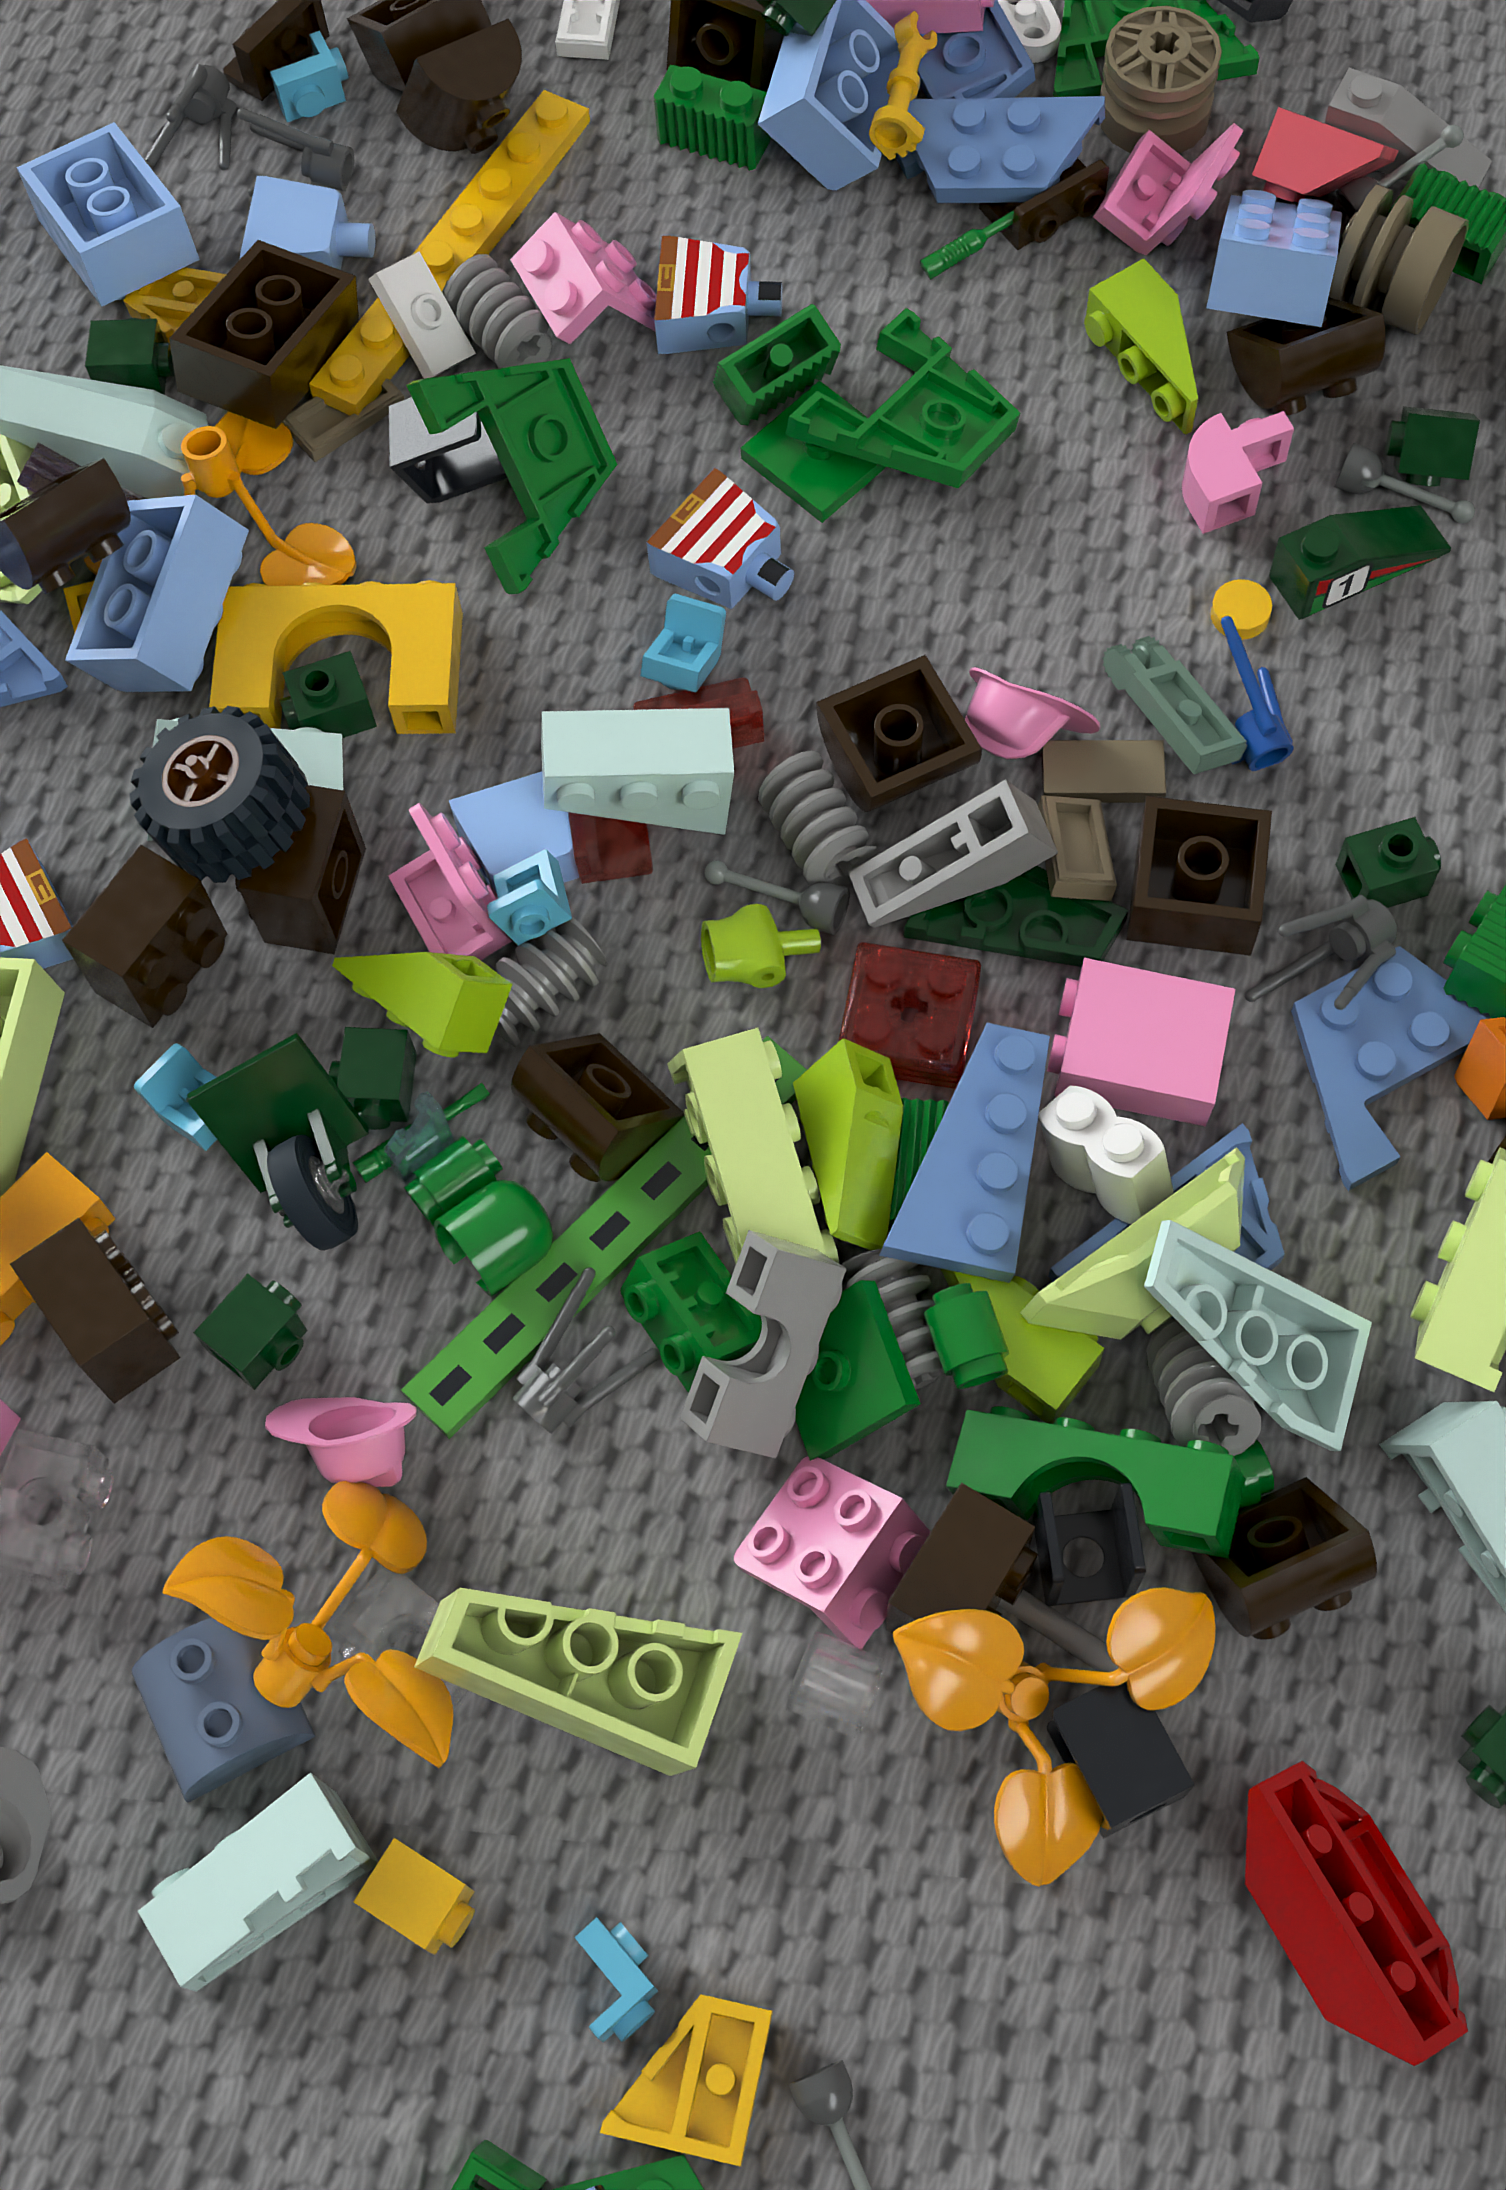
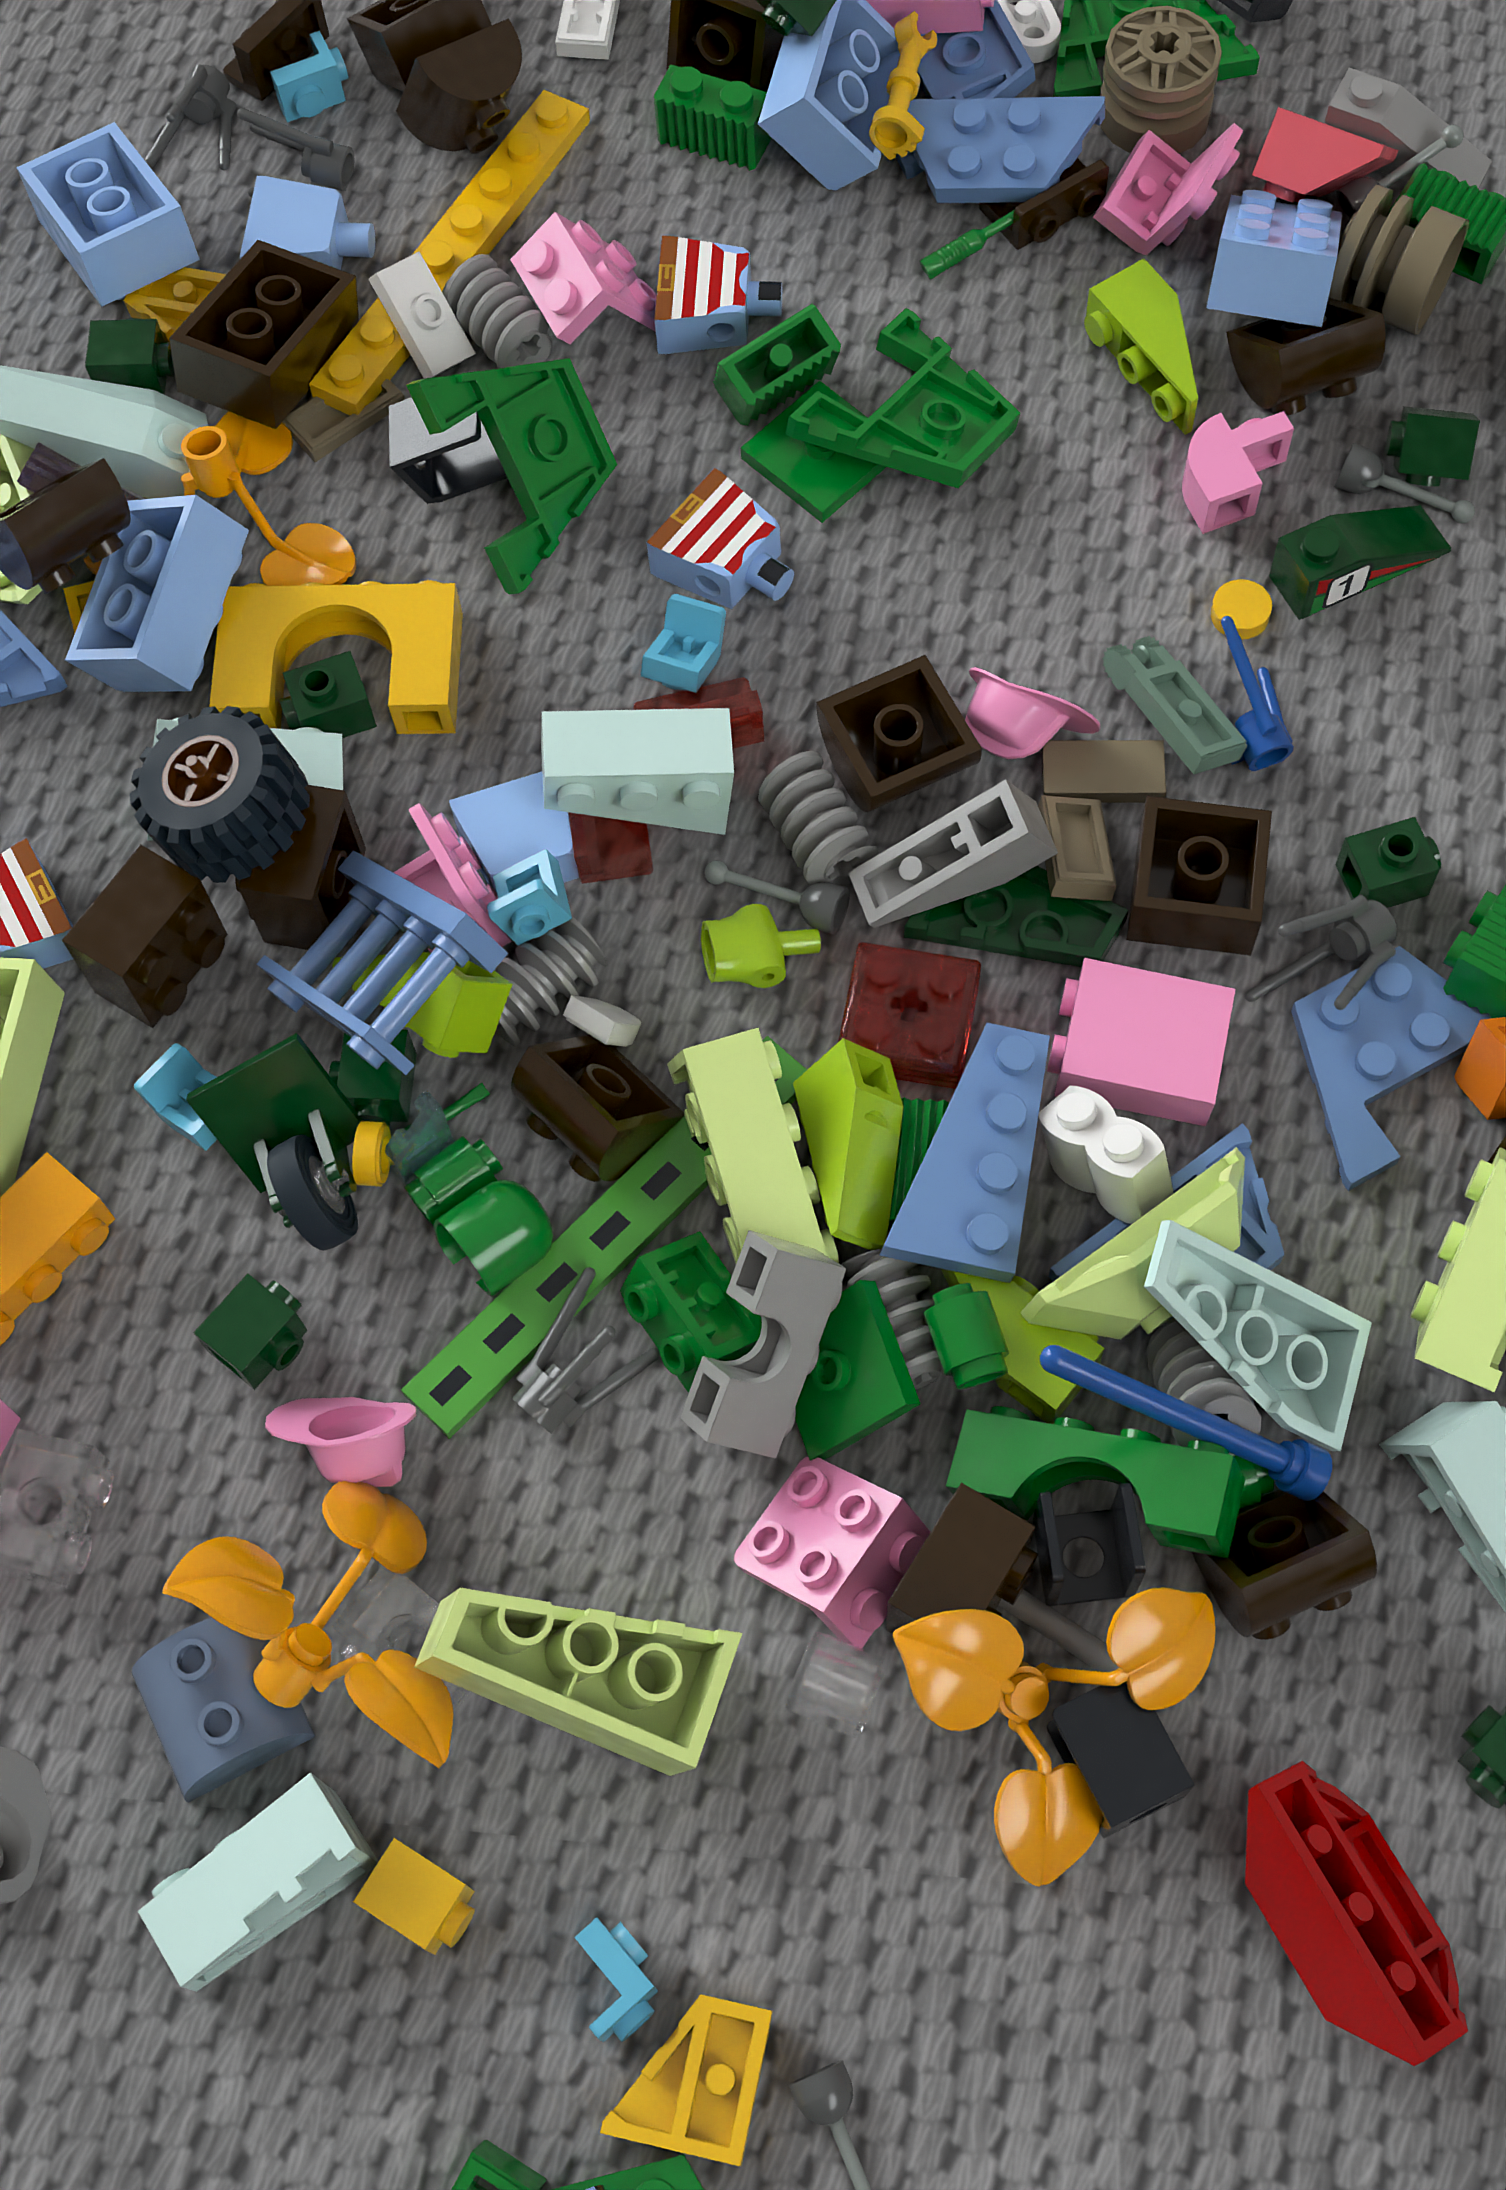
(99, 1308): dark brown brick -> none
(368, 1158): none -> yellow tile
(397, 907): none -> medium blue fence
(602, 1020): none -> white tile
(1295, 1465): none -> blue piece

